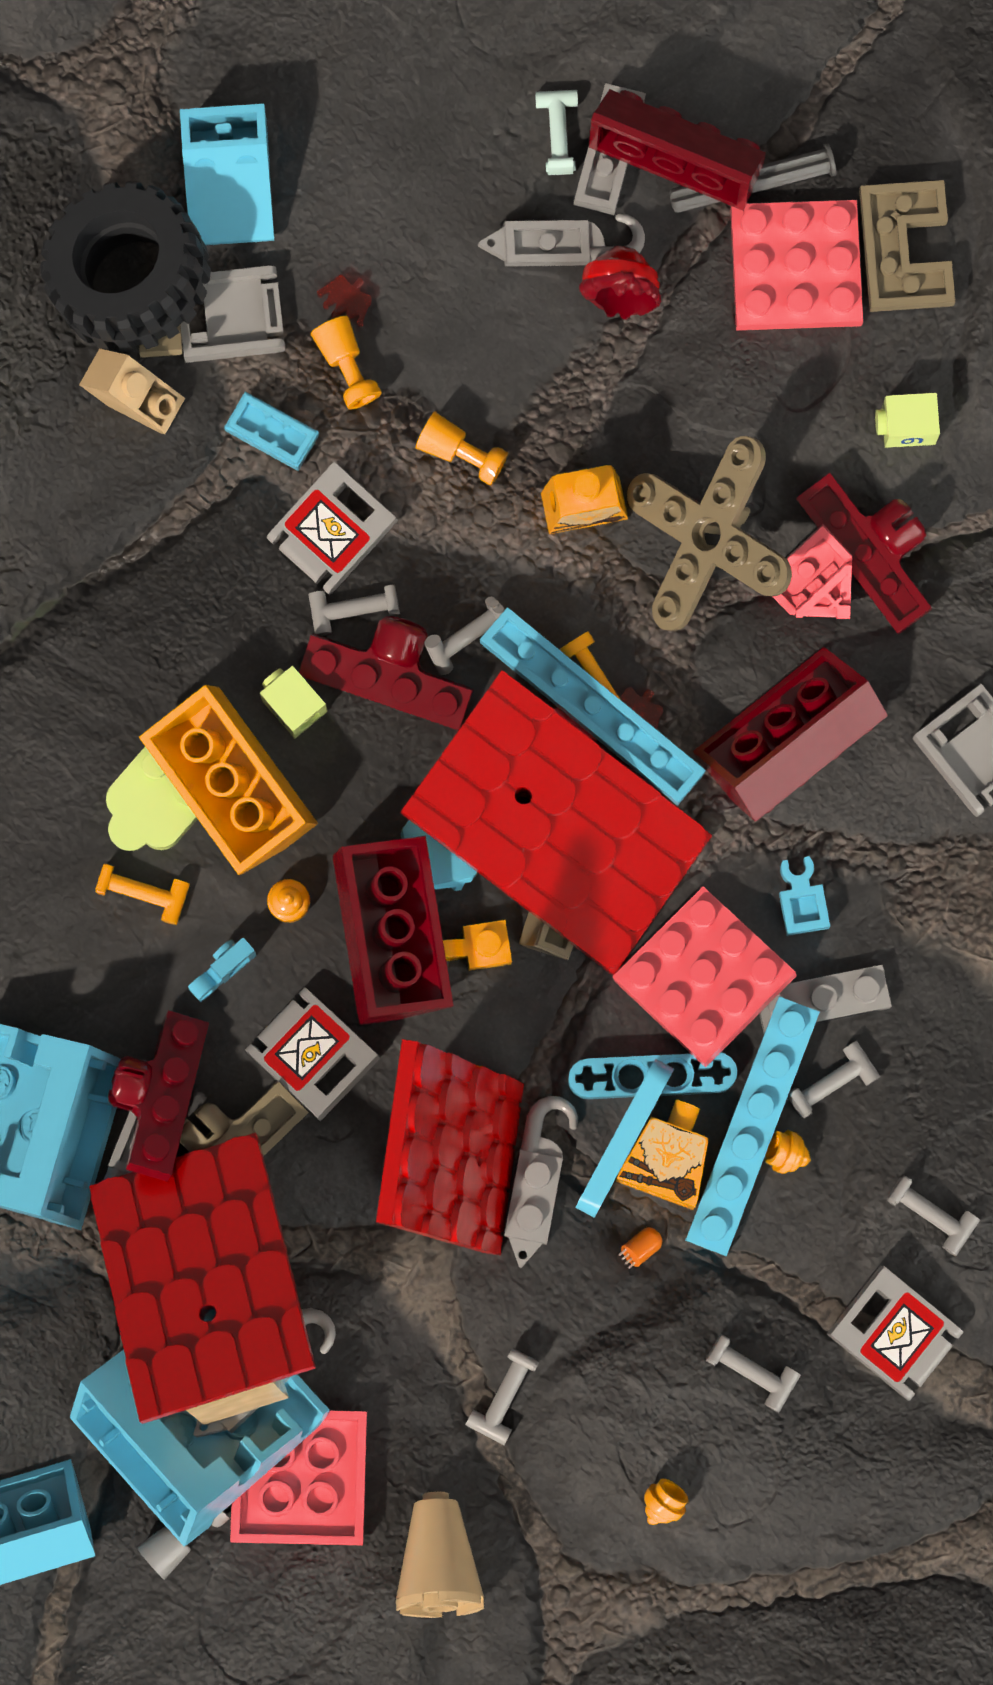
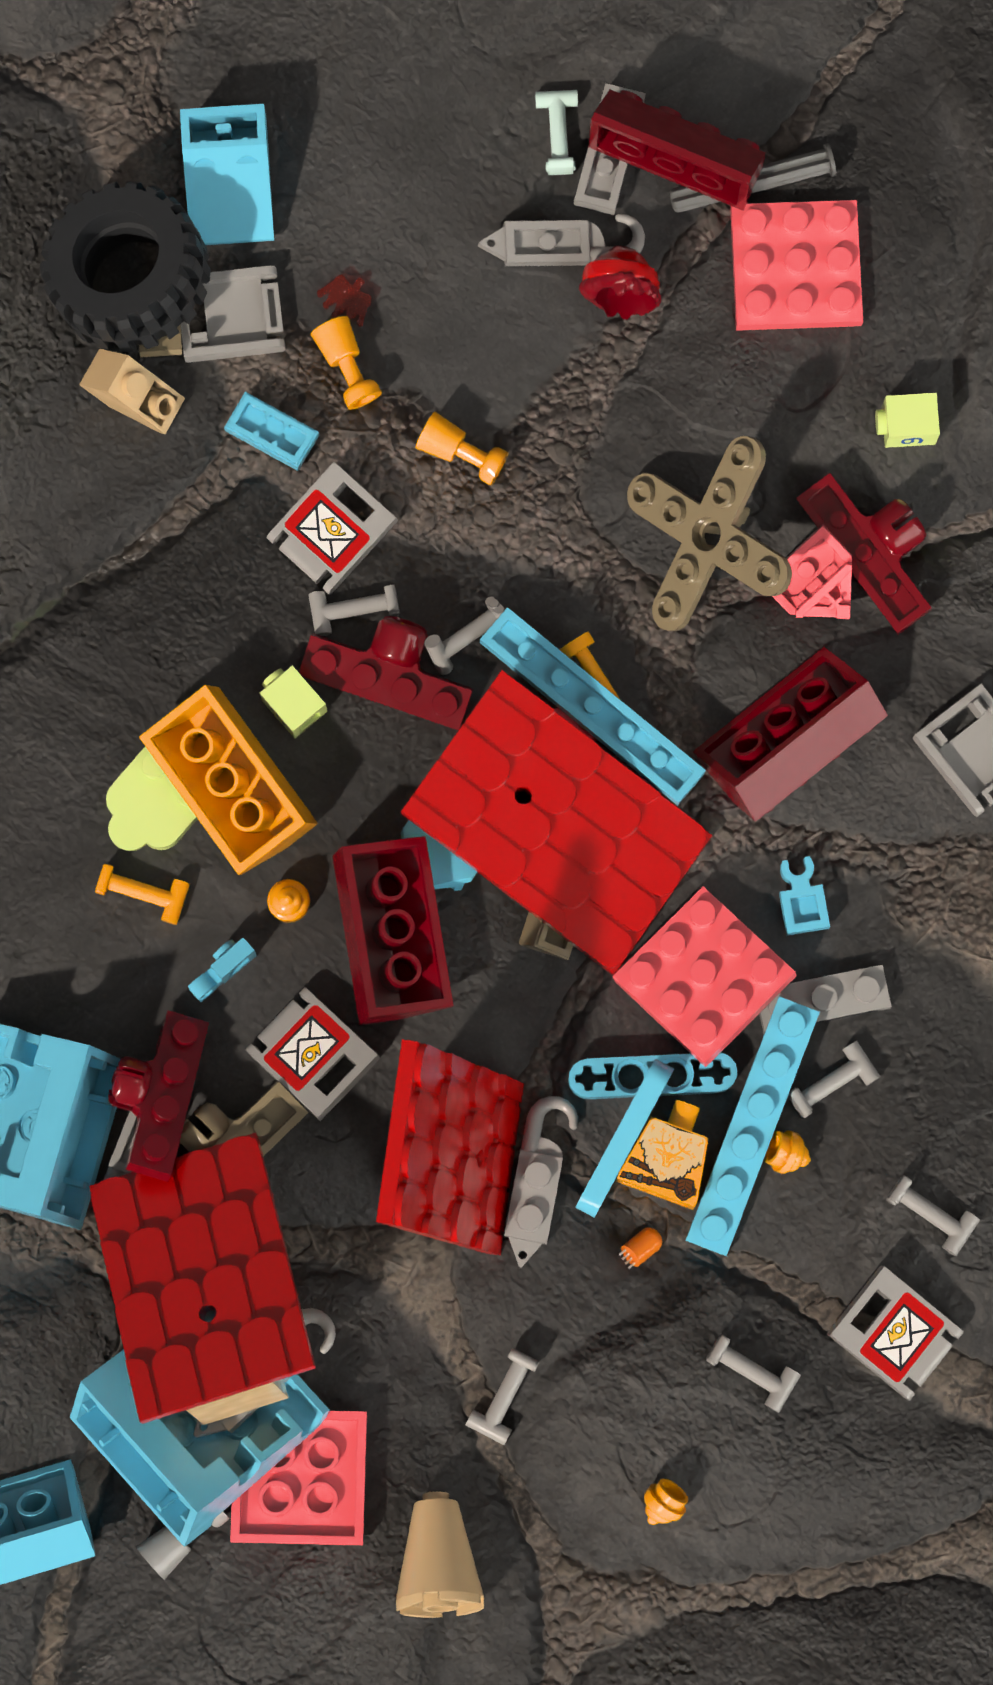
(483, 946): light orange plate -> none
(583, 499): light orange torso -> none
(641, 705): clear red piece -> none
(885, 217): dark tan plate -> none

